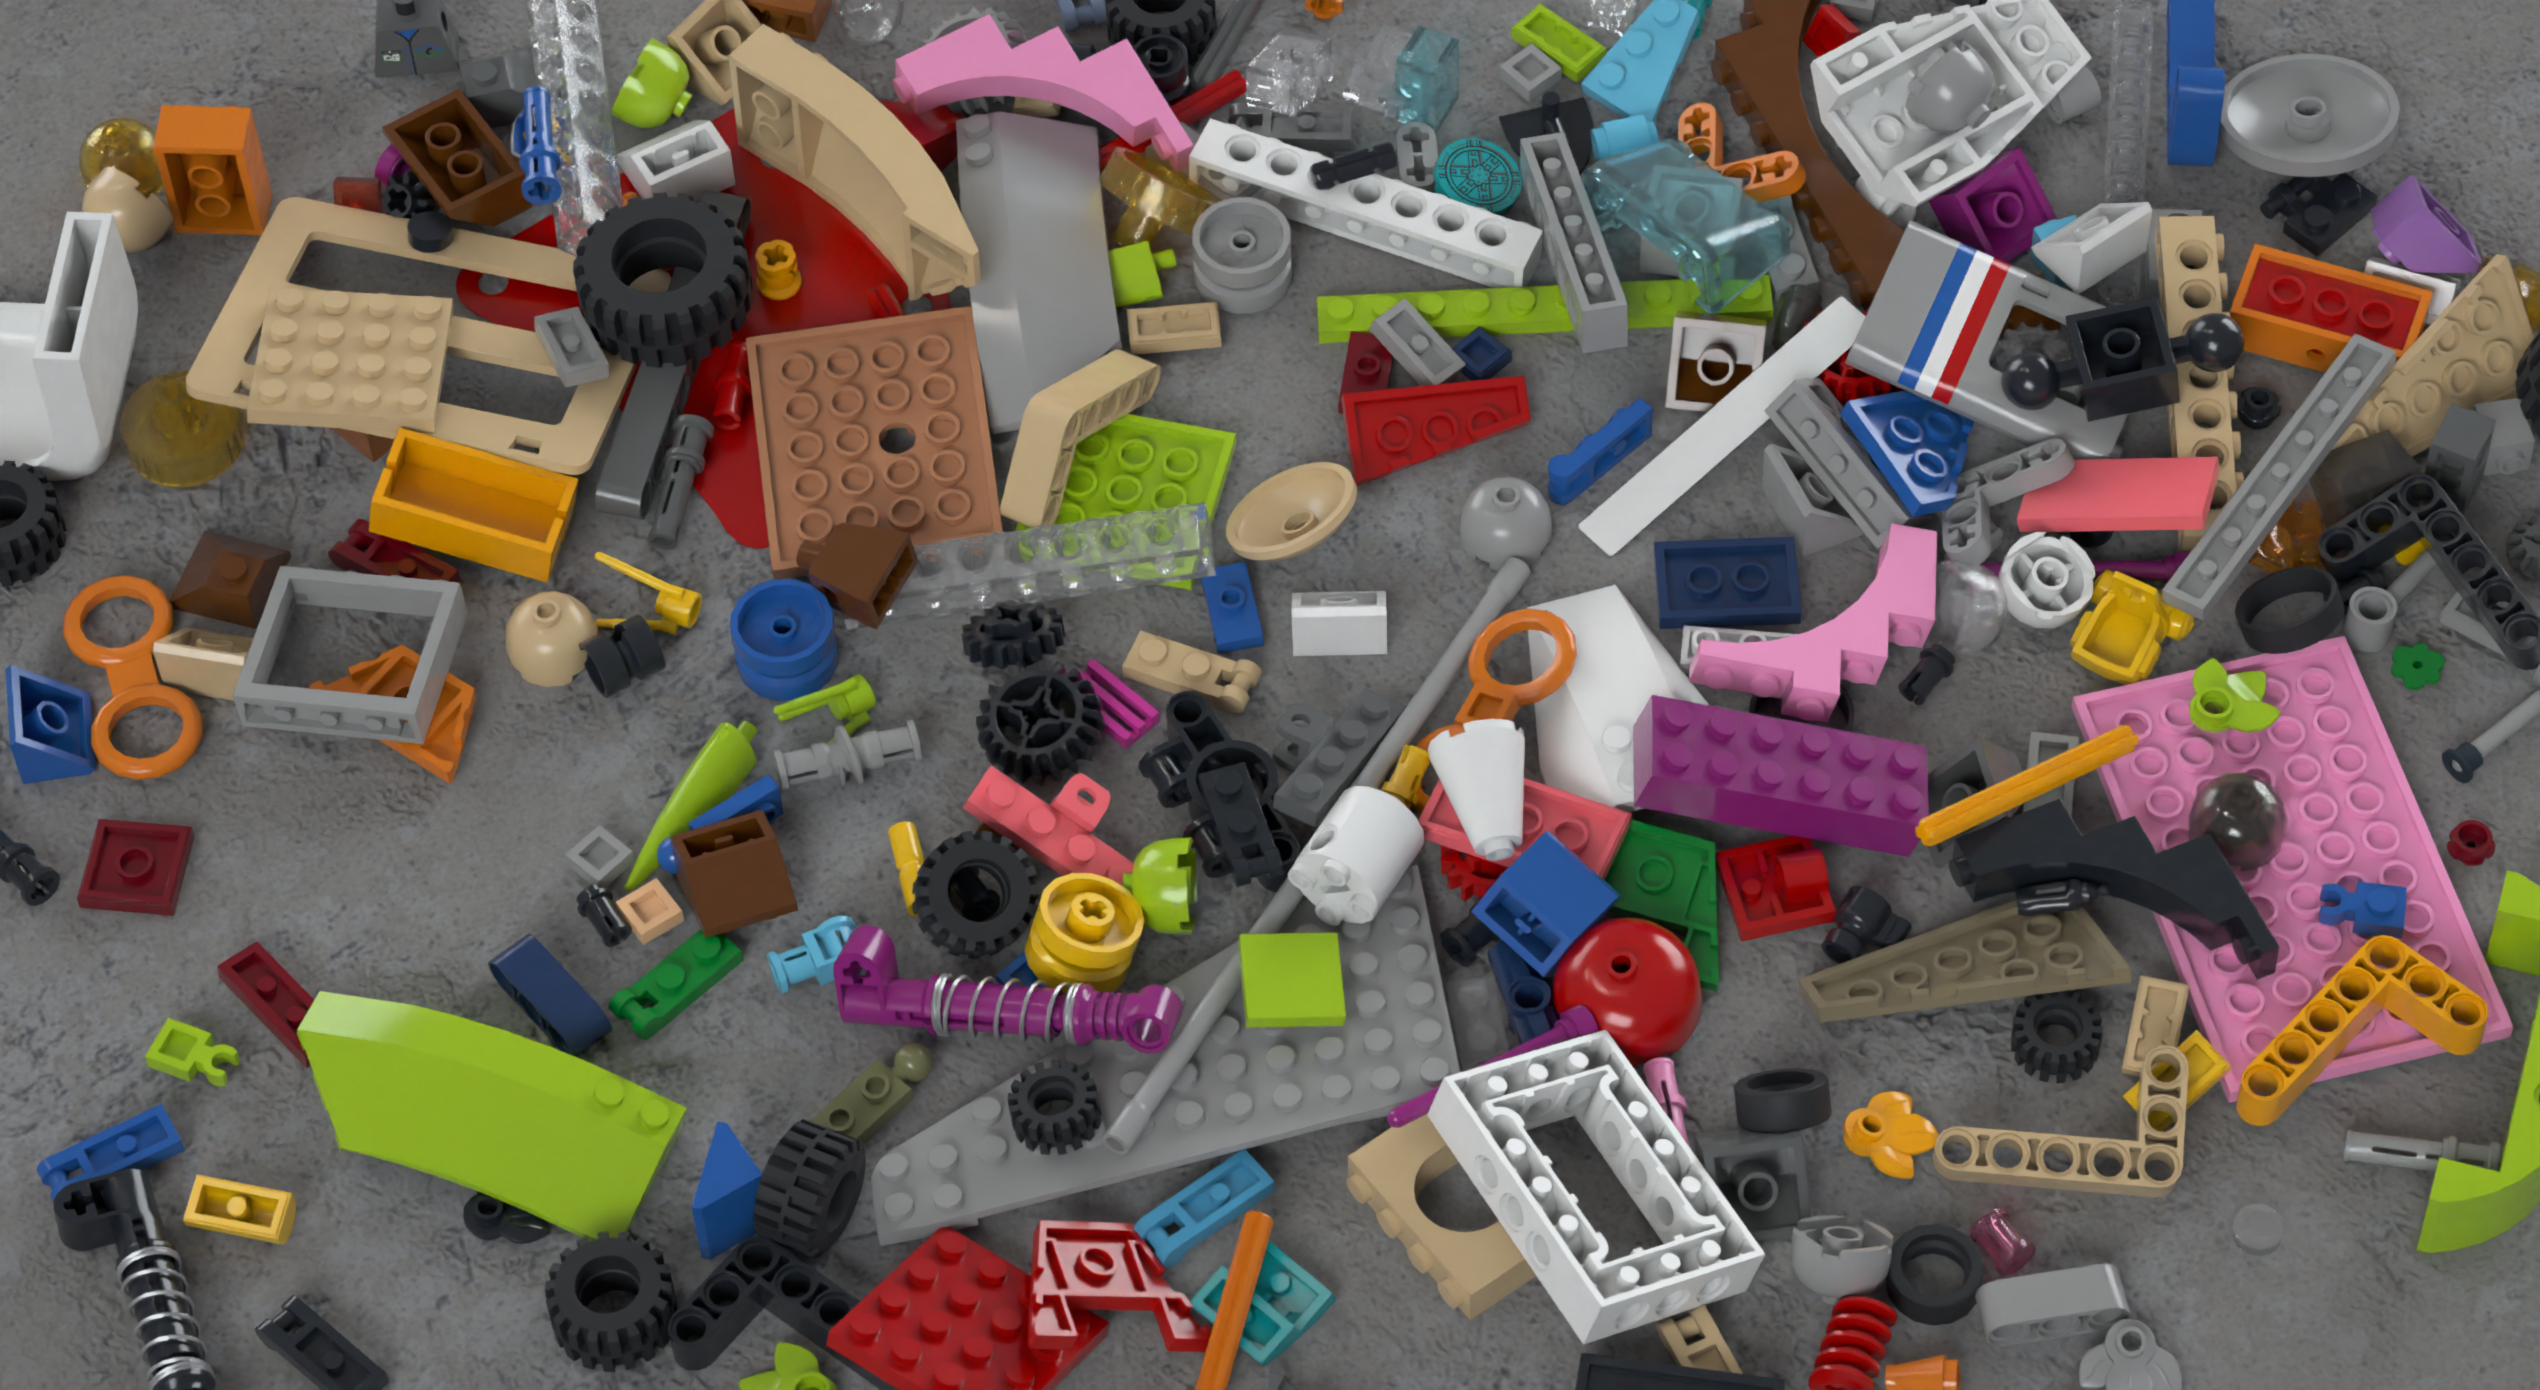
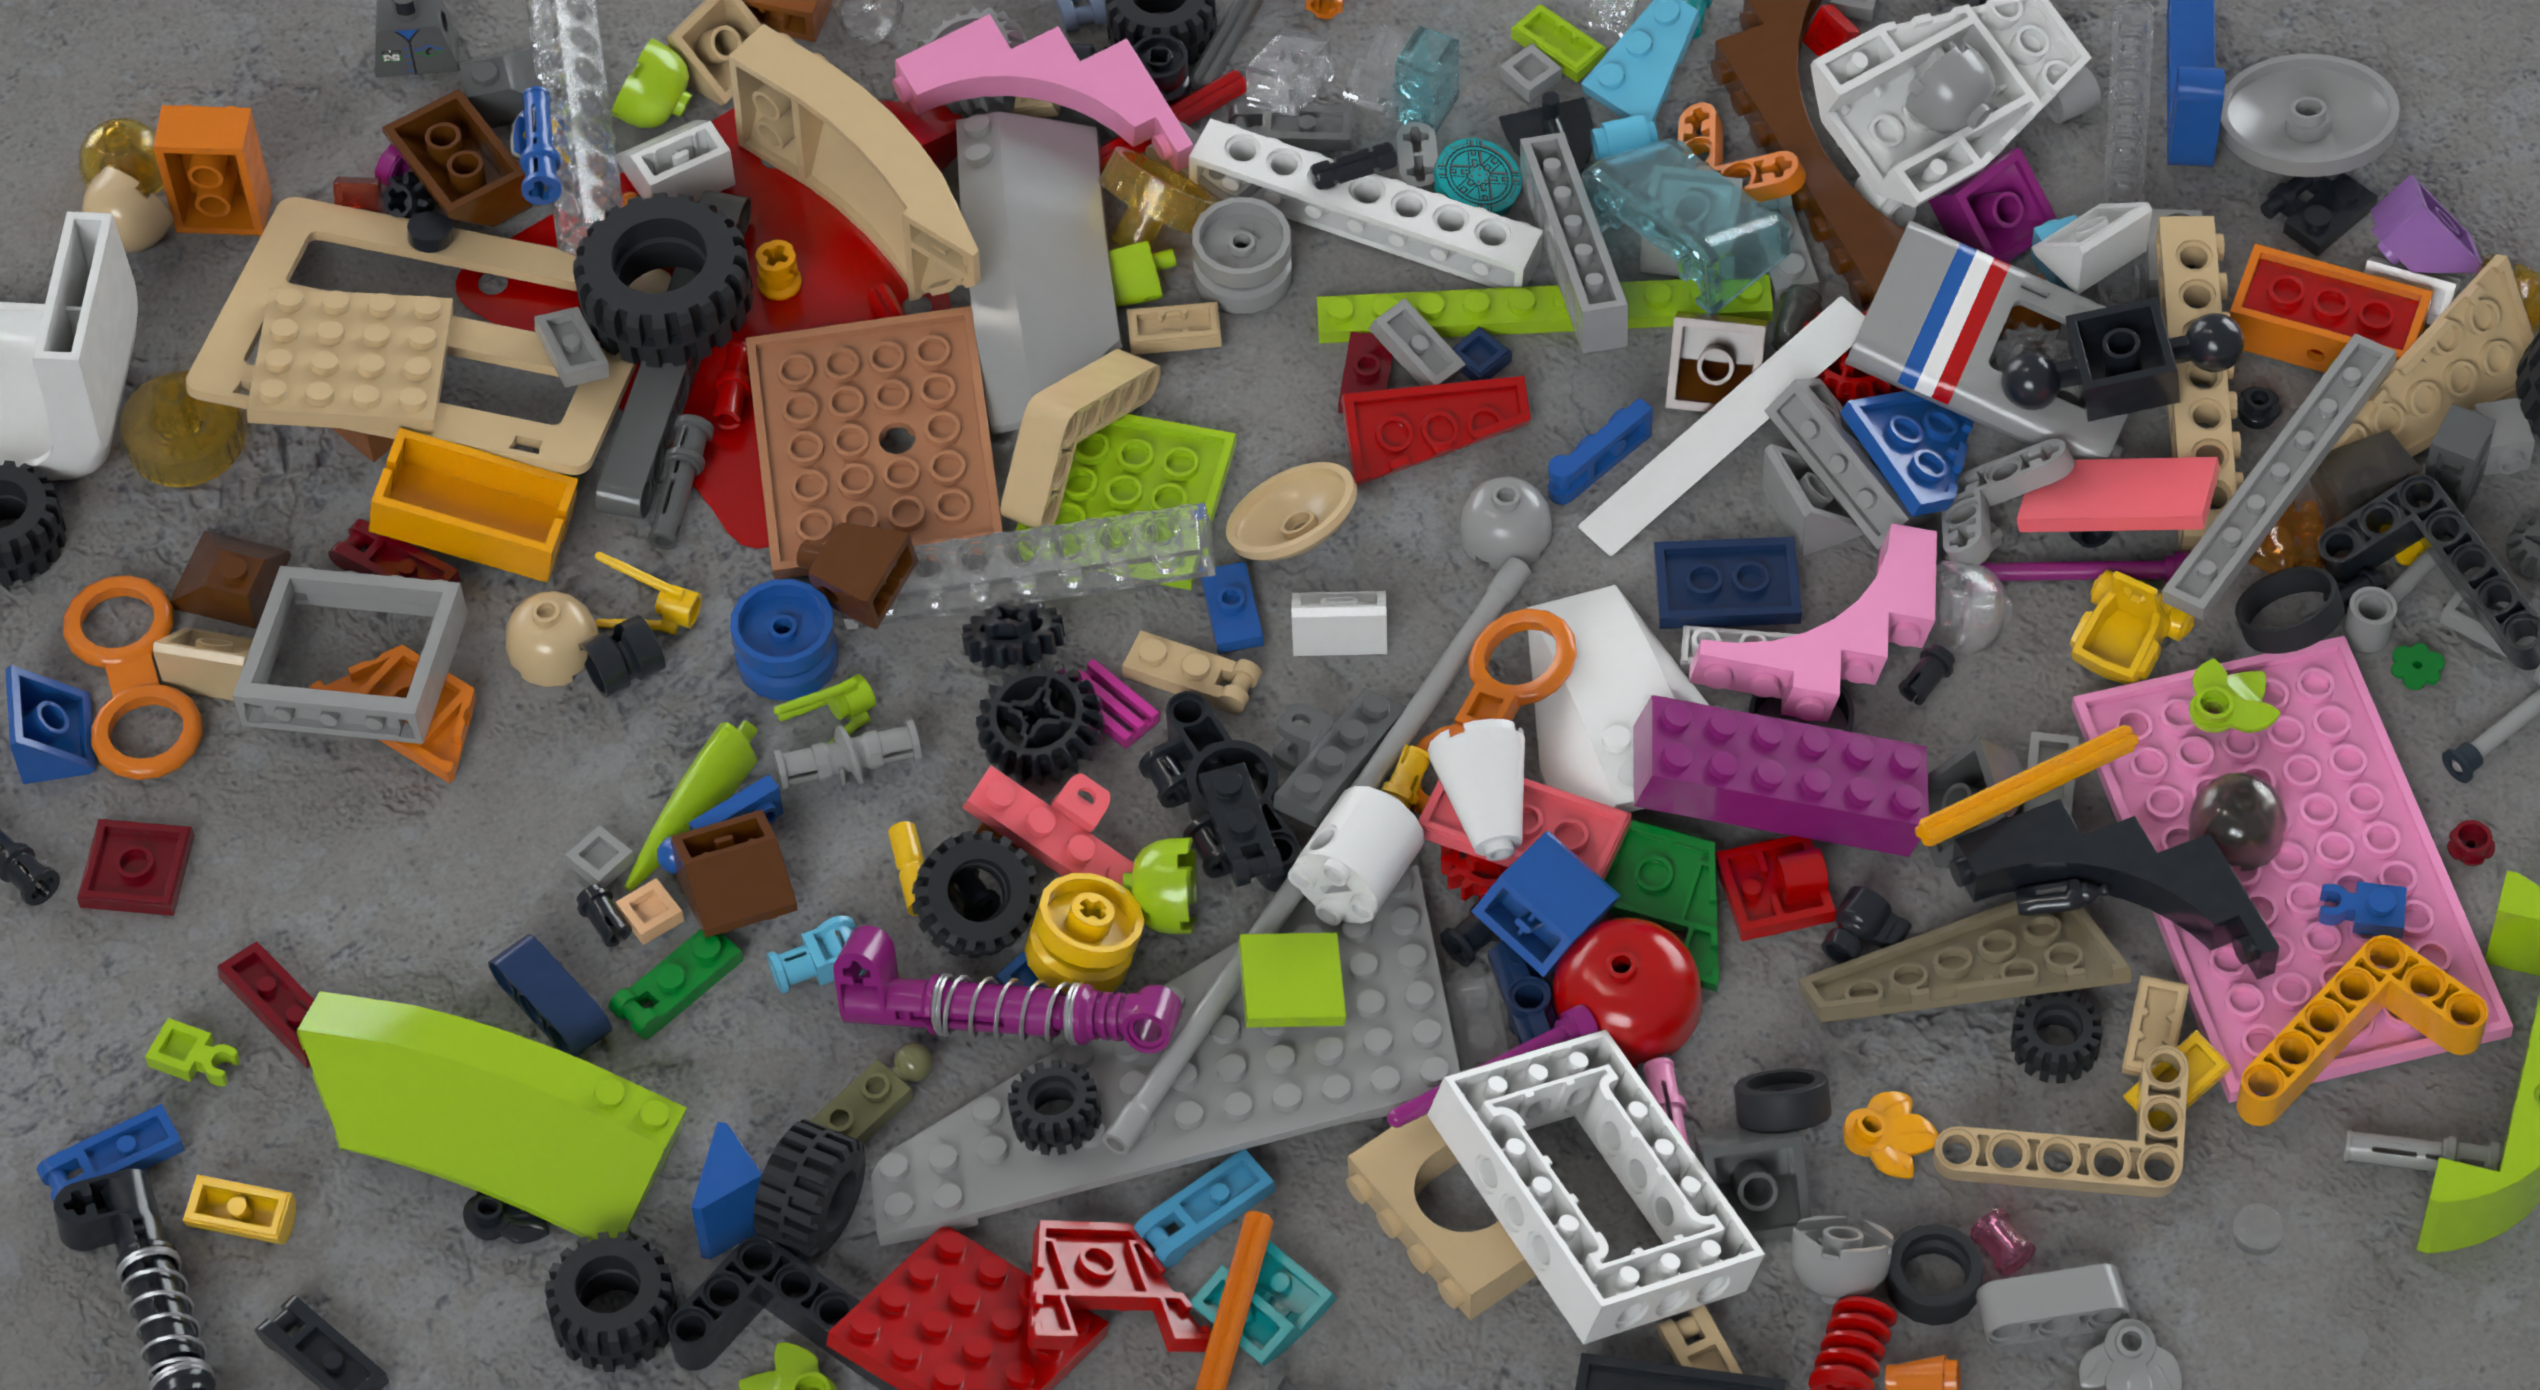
(2046, 580): white cylinder -> none

